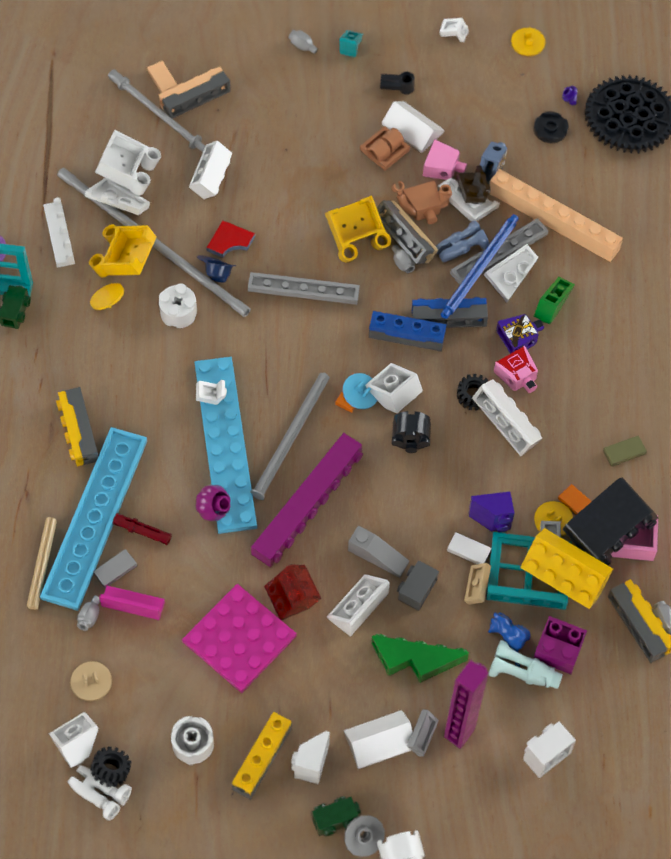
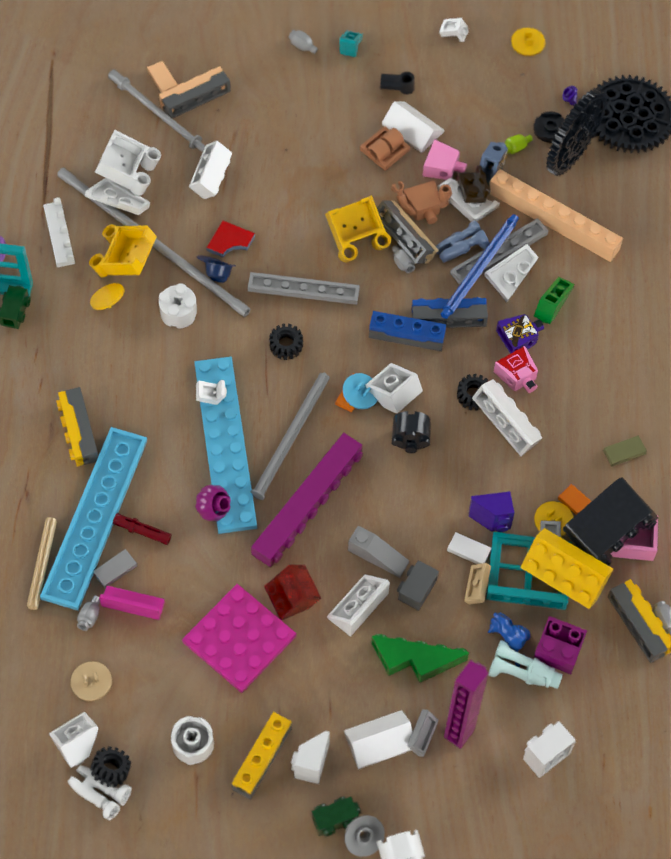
(283, 332): none -> black tyre
(517, 143): none -> lime plant
(576, 132): none -> black gear

